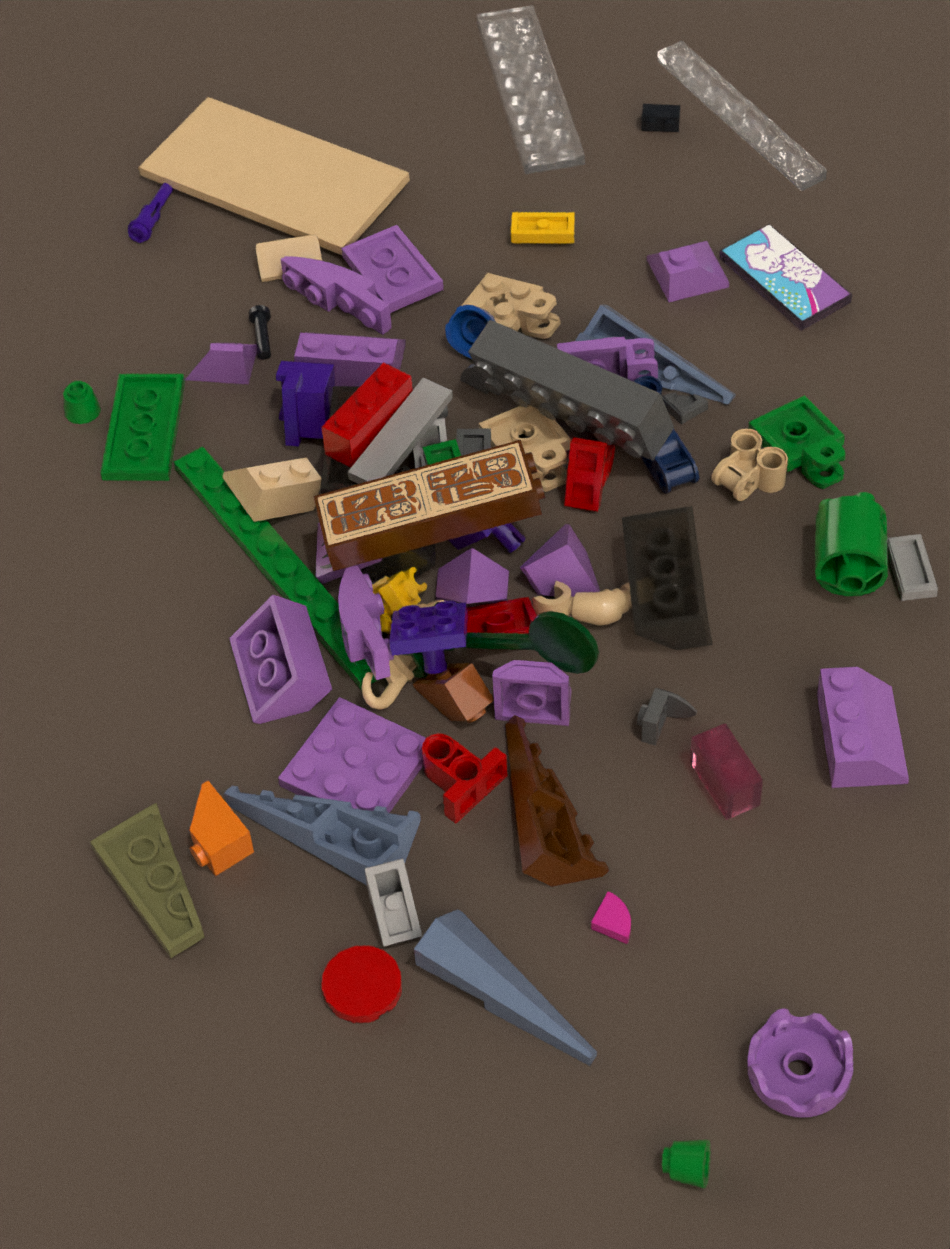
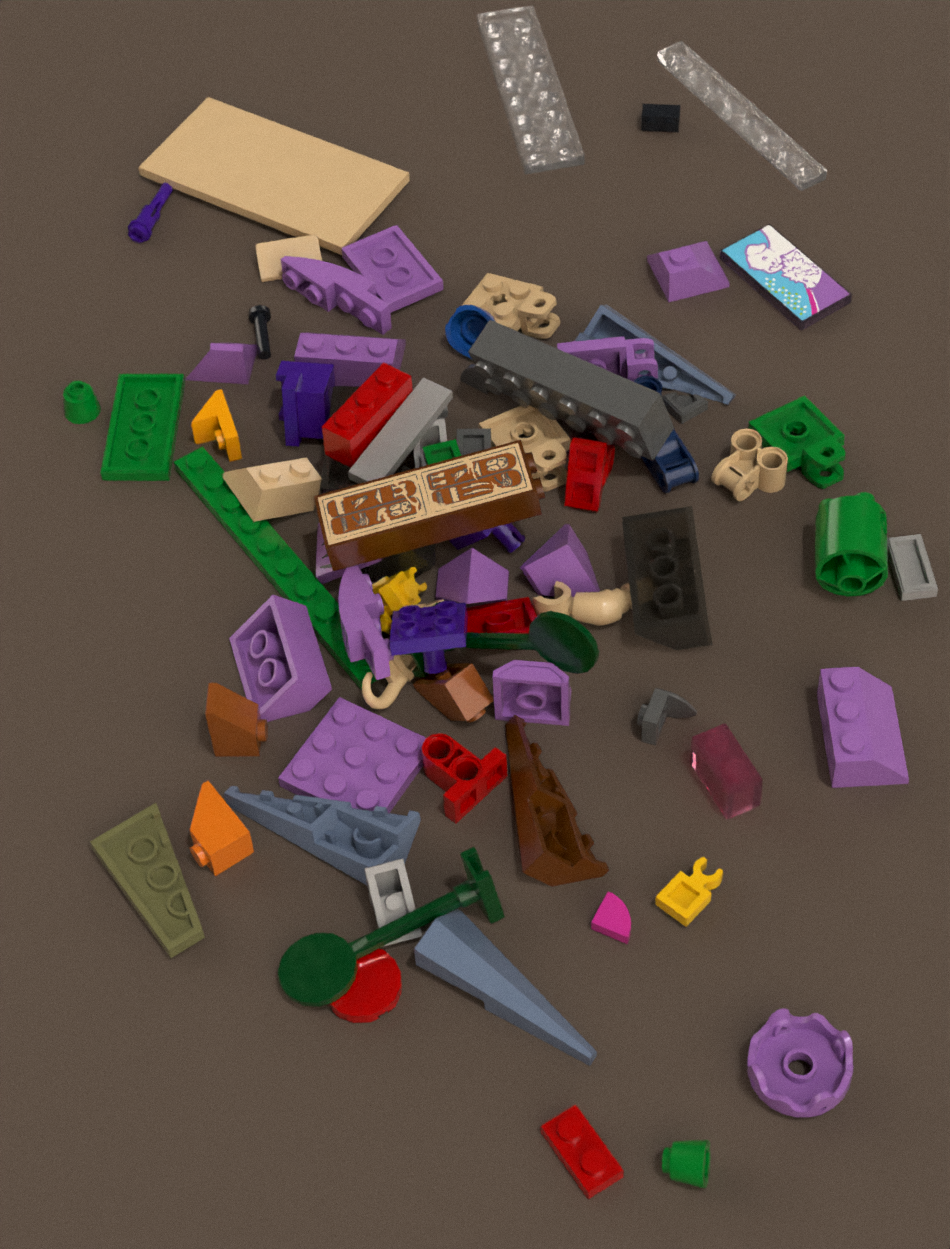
(216, 423): none -> light orange slope
(234, 723): none -> dark orange slope
(325, 966): none -> dark green piece
(542, 227): yellow plate -> none
(582, 1151): none -> red plate
(687, 896): none -> yellow plate

